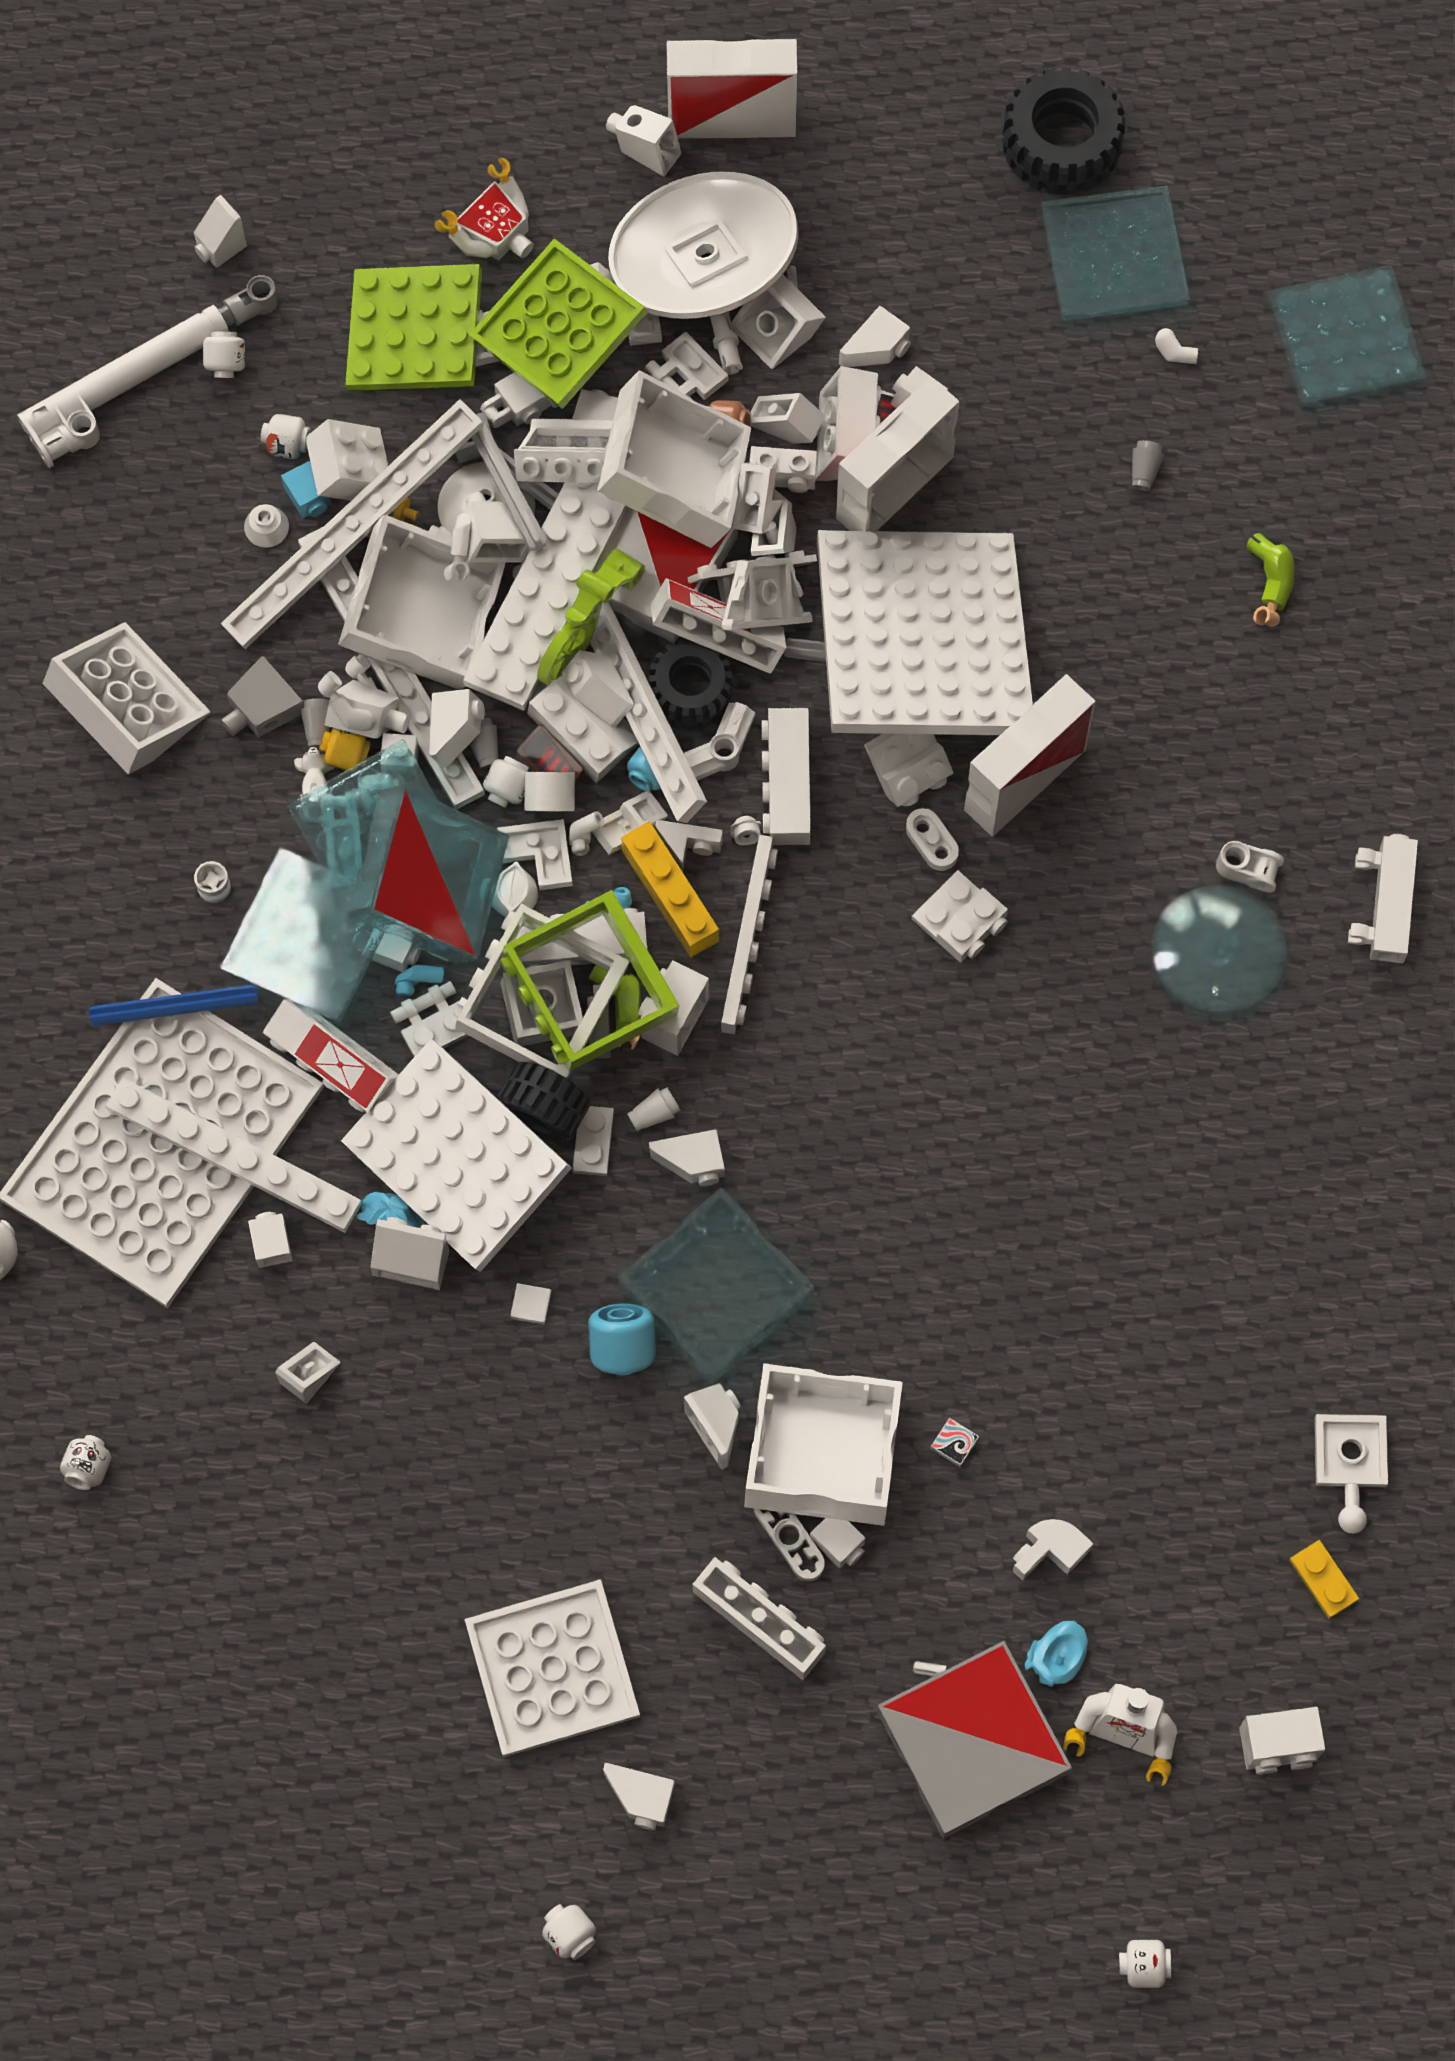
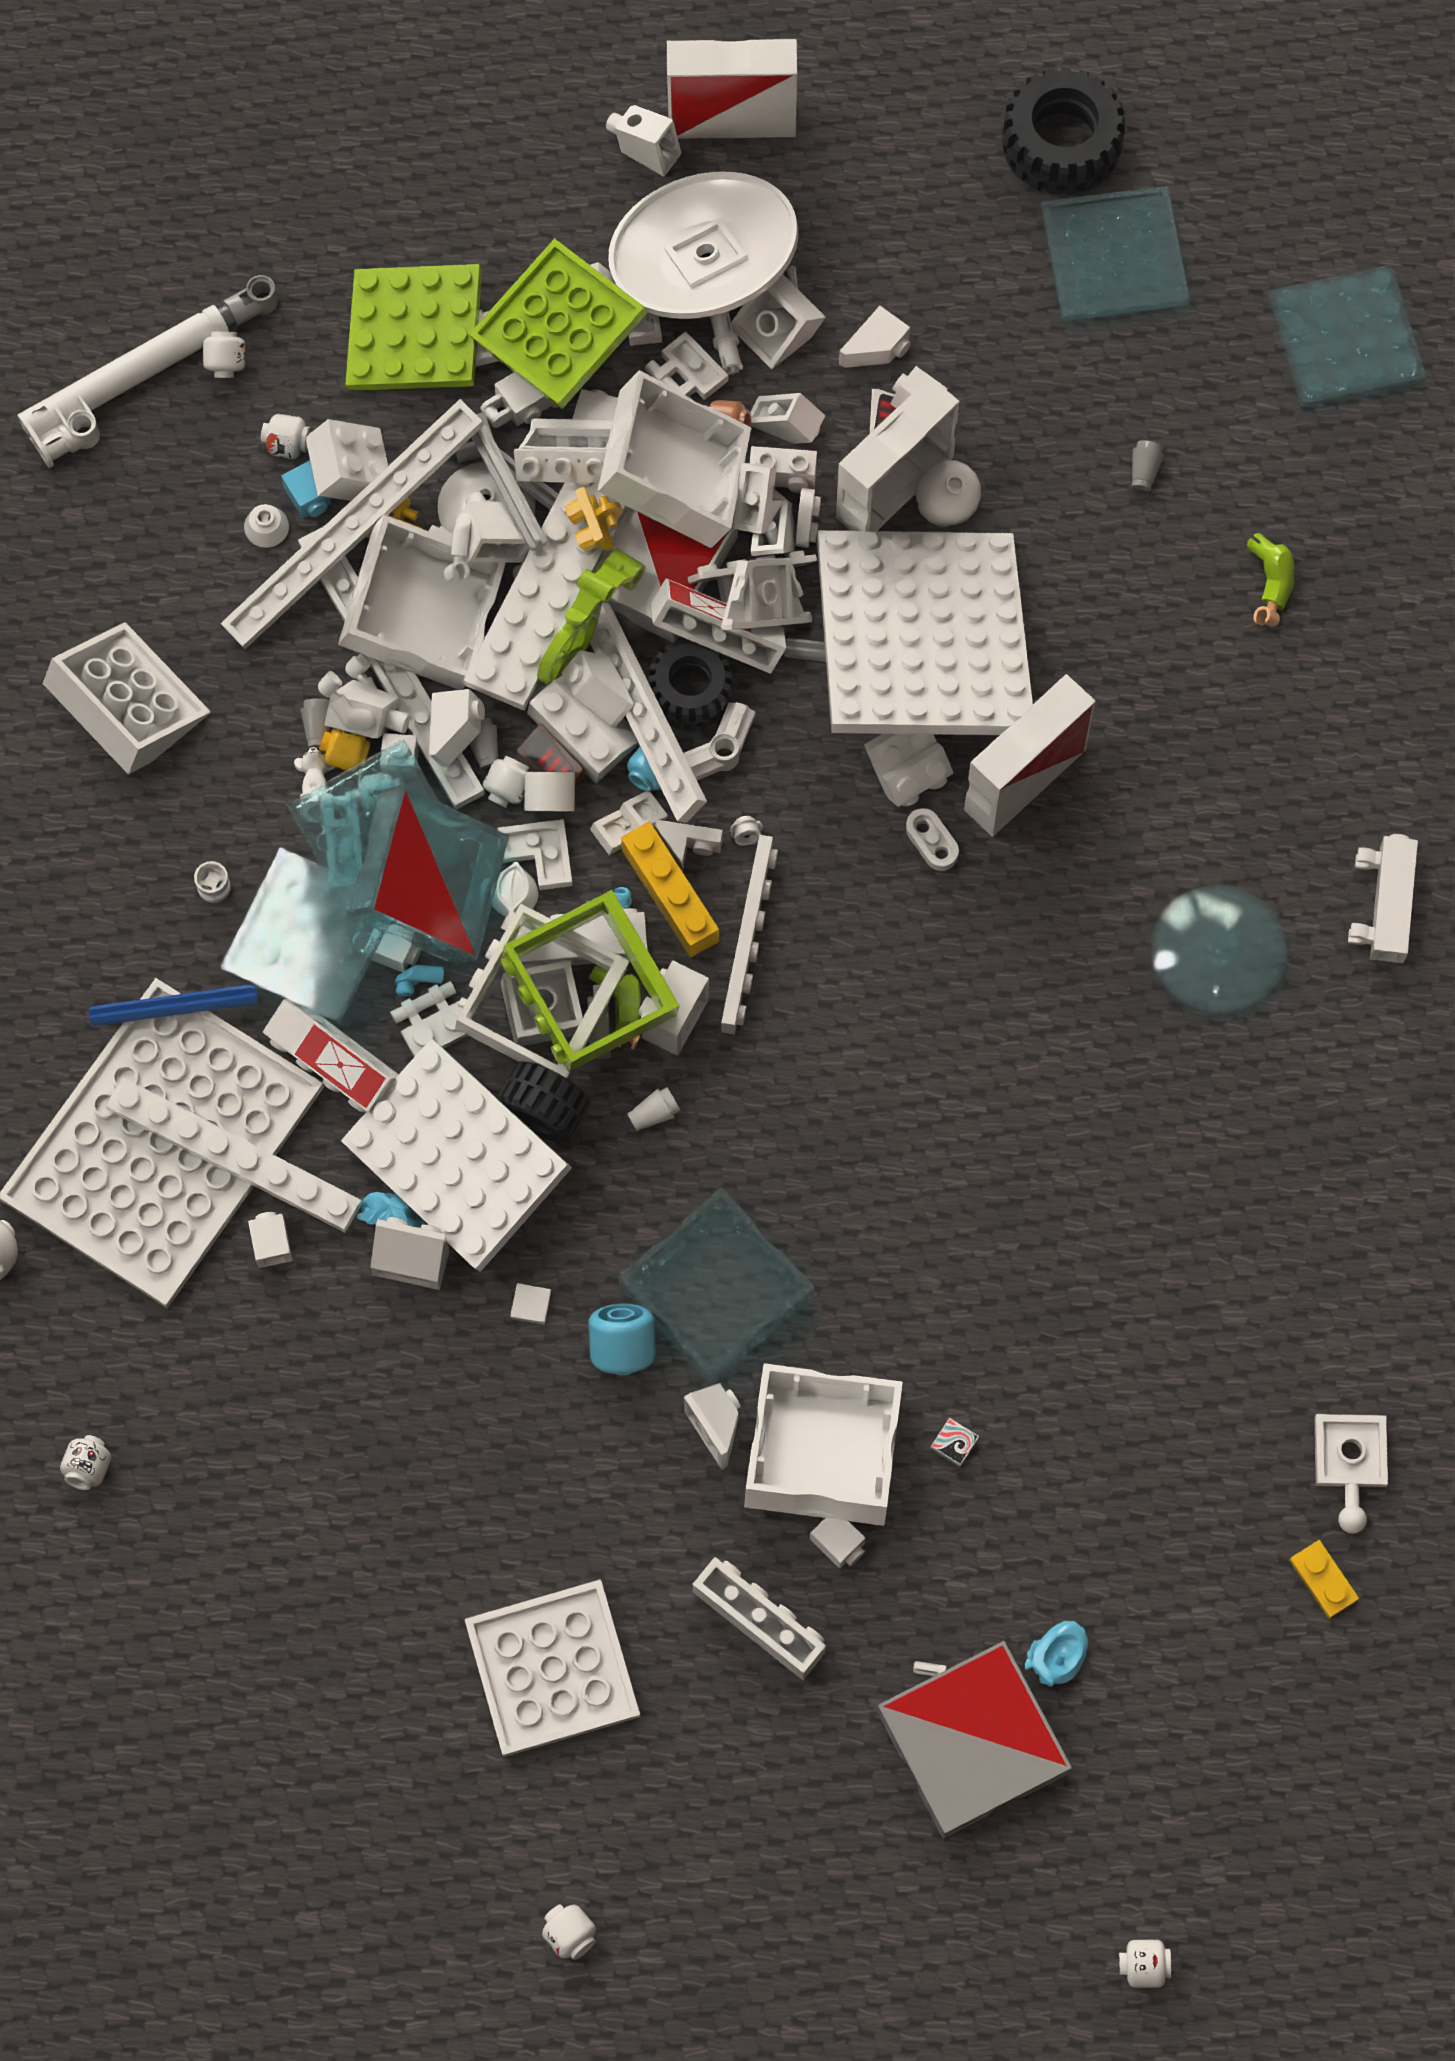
(219, 233): white slope -> none
(261, 701): light grey torso -> none
(307, 1371): white slope -> none
(493, 221): torso -> none
(581, 831): white arm -> none
(587, 508): none -> yellow hips
(593, 1142): white plate -> none
(641, 1794): white slope -> none
(691, 1156): white slope -> none
(788, 776): white brick -> none
(795, 1562): white beam -> none
(808, 507): none -> white plate
(849, 417): white slope -> none
(948, 493): none -> white cylinder
(961, 917): white plate -> none
(1053, 1539): white brick -> none
(1128, 1719): white torso -> none
(1172, 350): white arm -> none
(1252, 865): white piece -> none
(1282, 1739): white brick -> none

